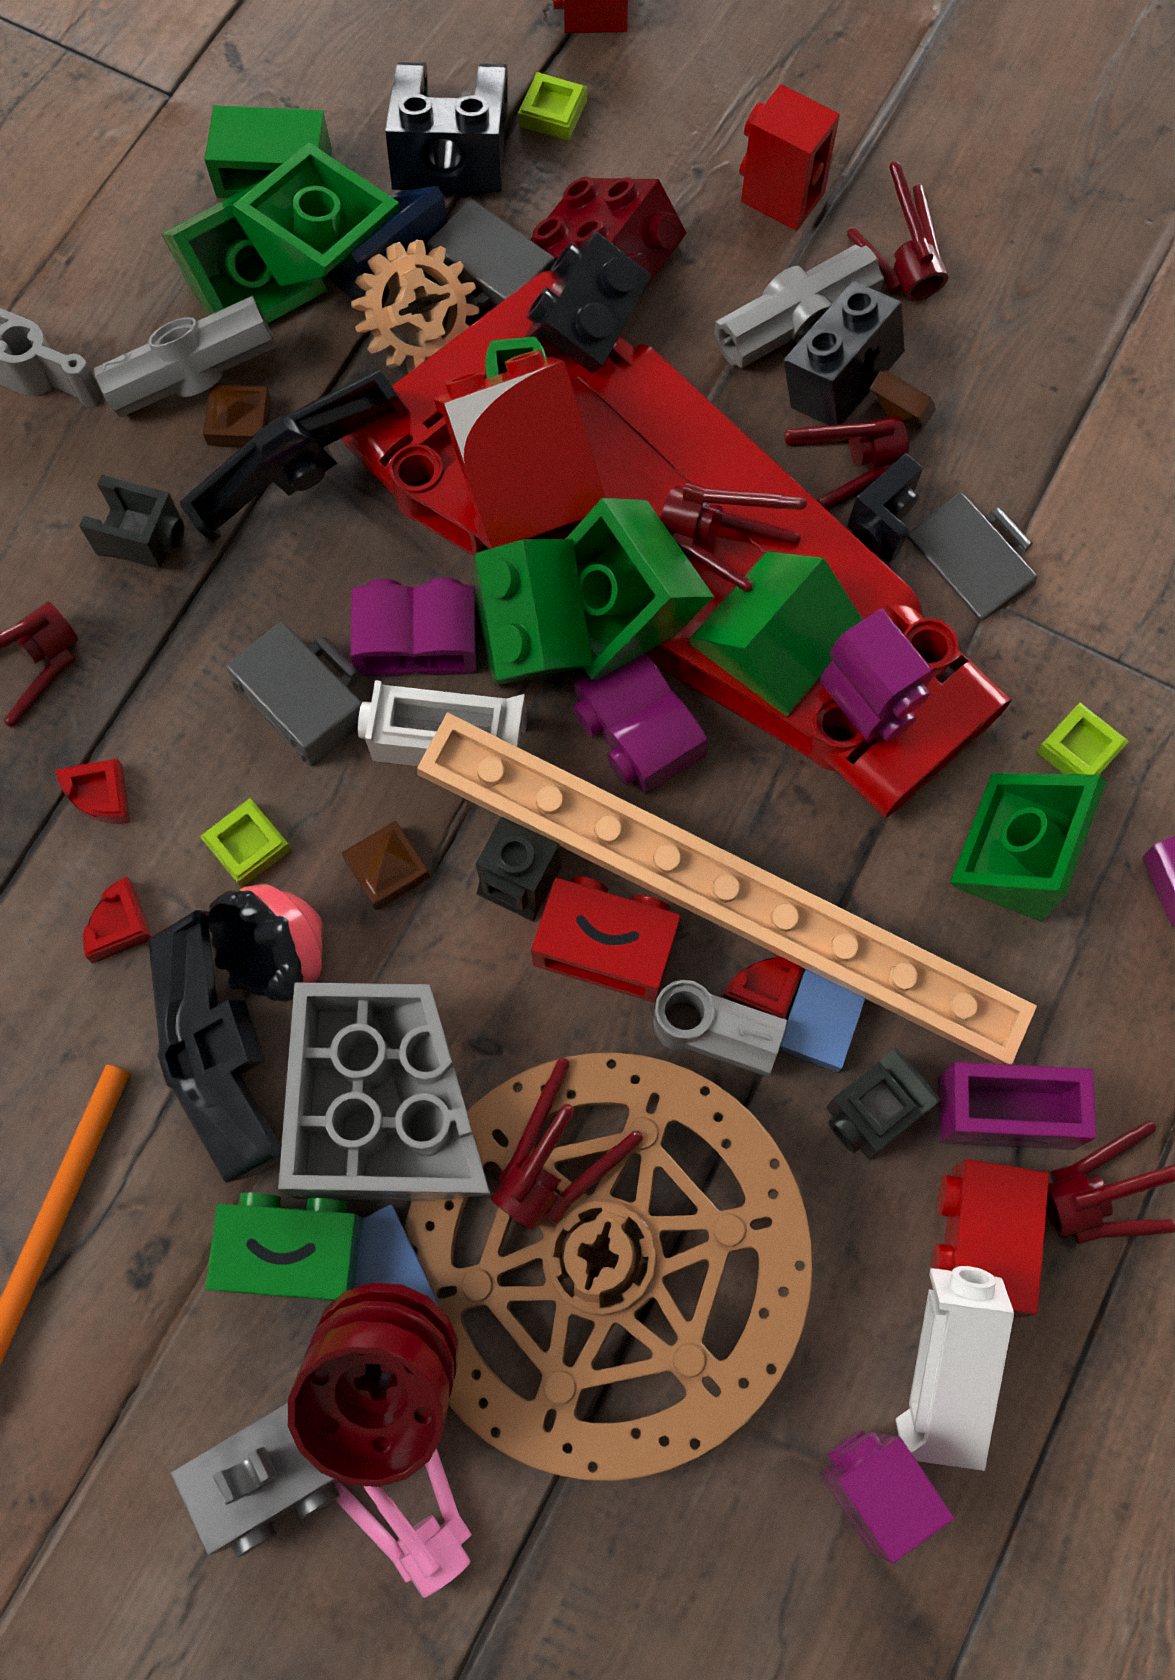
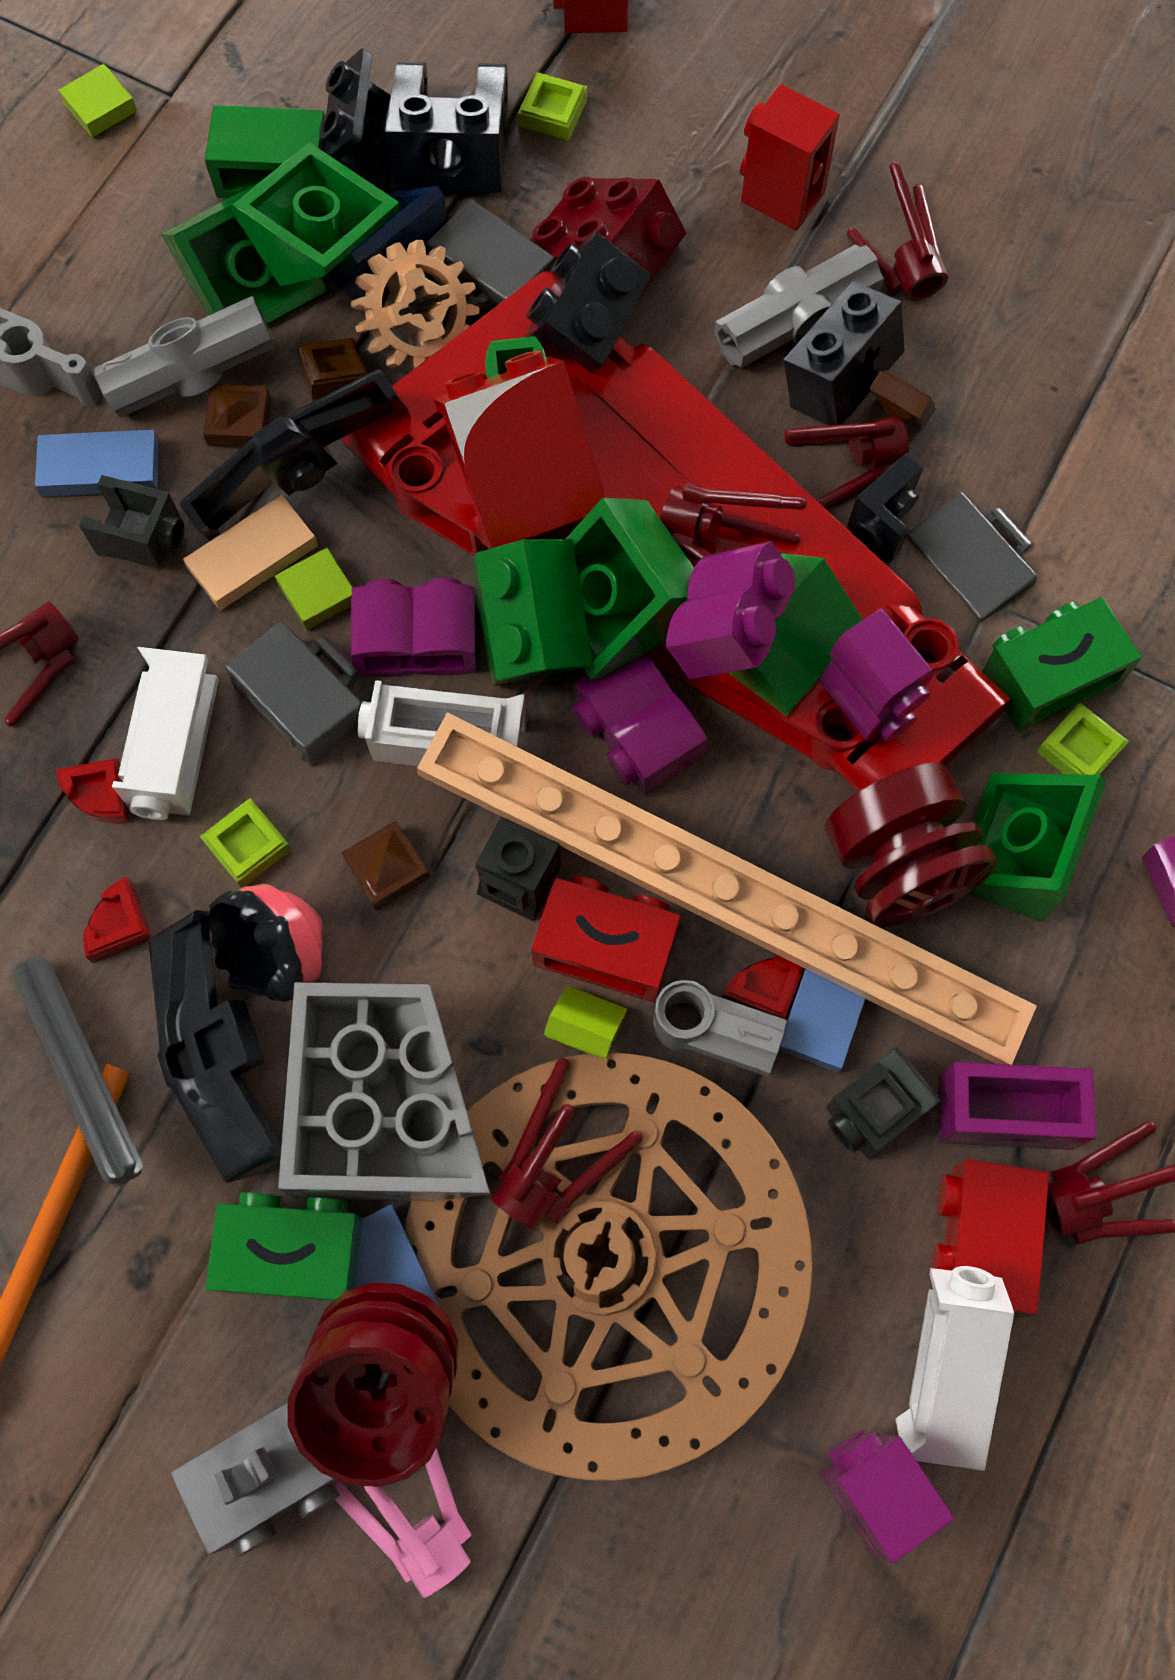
(77, 460): none -> medium blue tile
(77, 1072): none -> dark grey axle
(98, 100): none -> lime tile
(167, 734): none -> white window
(250, 552): none -> light nougat tile
(316, 588): none -> lime tile
(330, 365): none -> reddish brown tile
(357, 120): none -> black bracket
(585, 1022): none -> lime tile
(730, 610): none -> magenta brick
(909, 844): none -> dark red wheel
(1061, 661): none -> green brick

